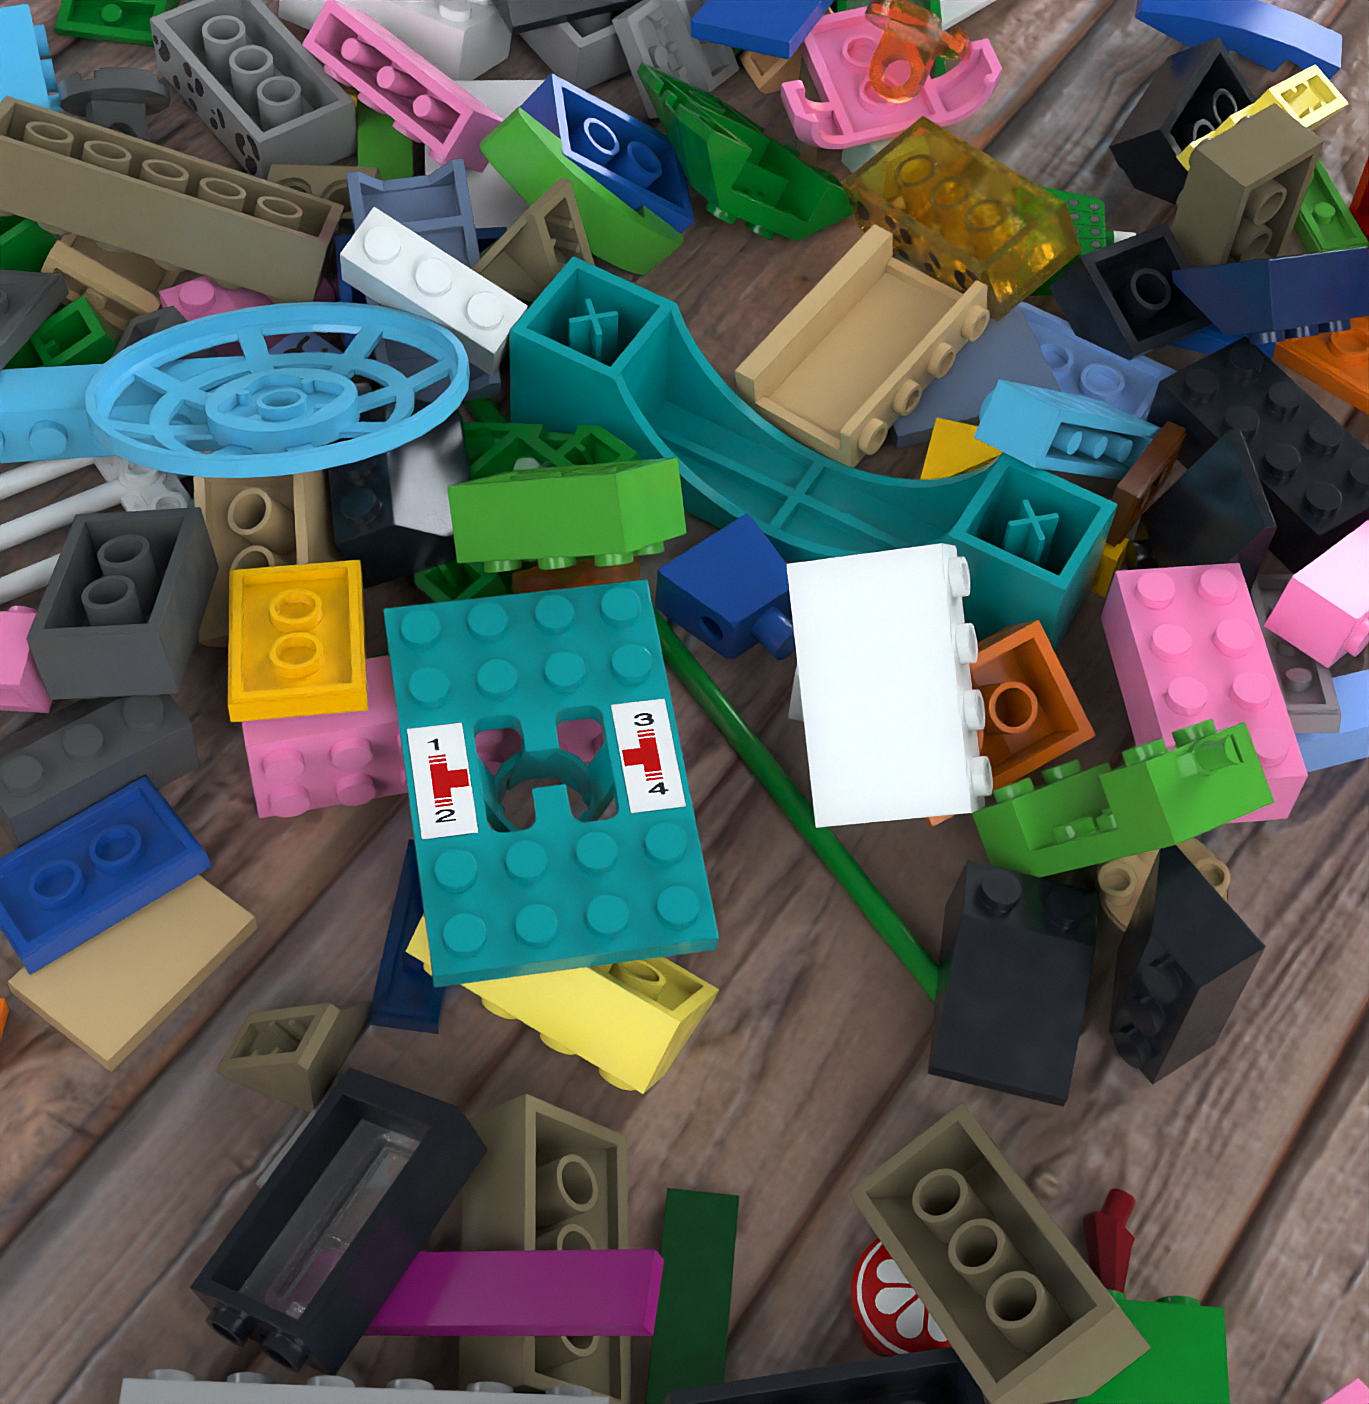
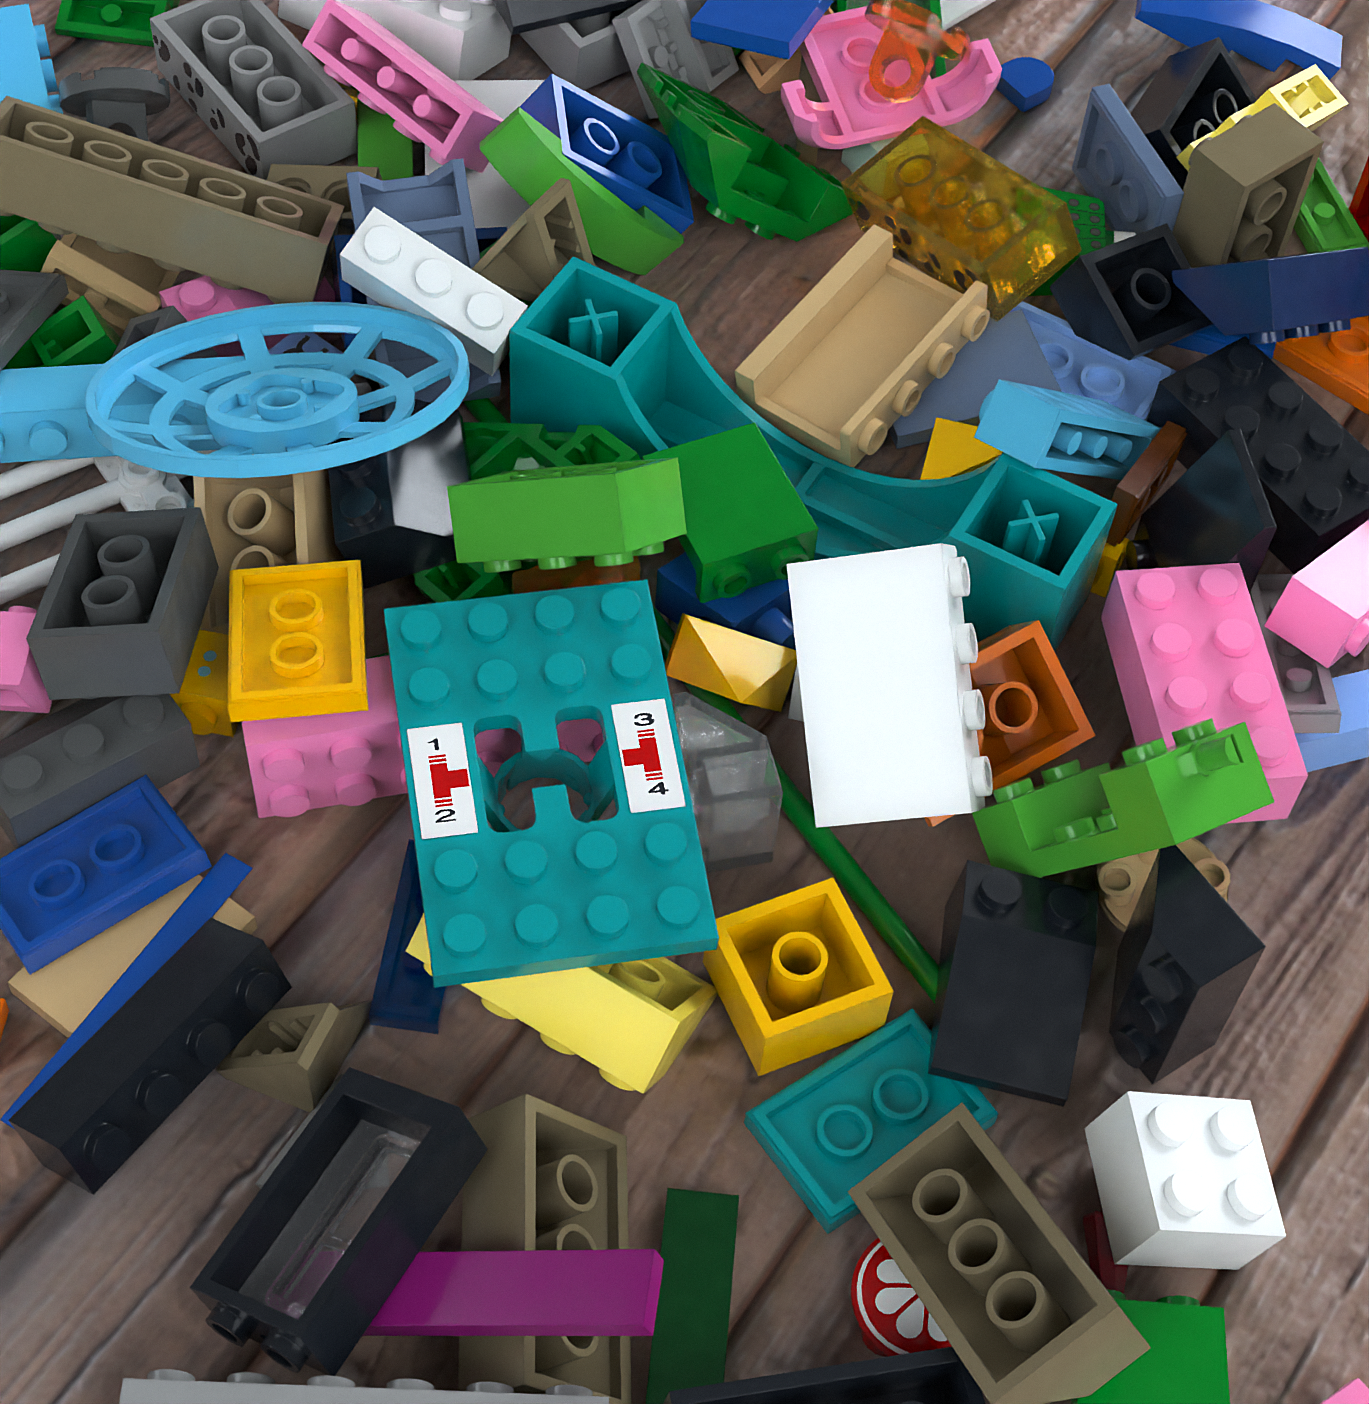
(151, 1055): none -> black brick
(181, 926): none -> blue sticker
(205, 686): none -> yellow brick
(730, 785): none -> clear slope
(731, 663): none -> yellow slope
(739, 513): none -> green panel
(797, 976): none -> yellow brick
(857, 1115): none -> teal tile
(1026, 82): none -> blue tile
(1123, 168): none -> sand blue tile
(1183, 1181): none -> white brick

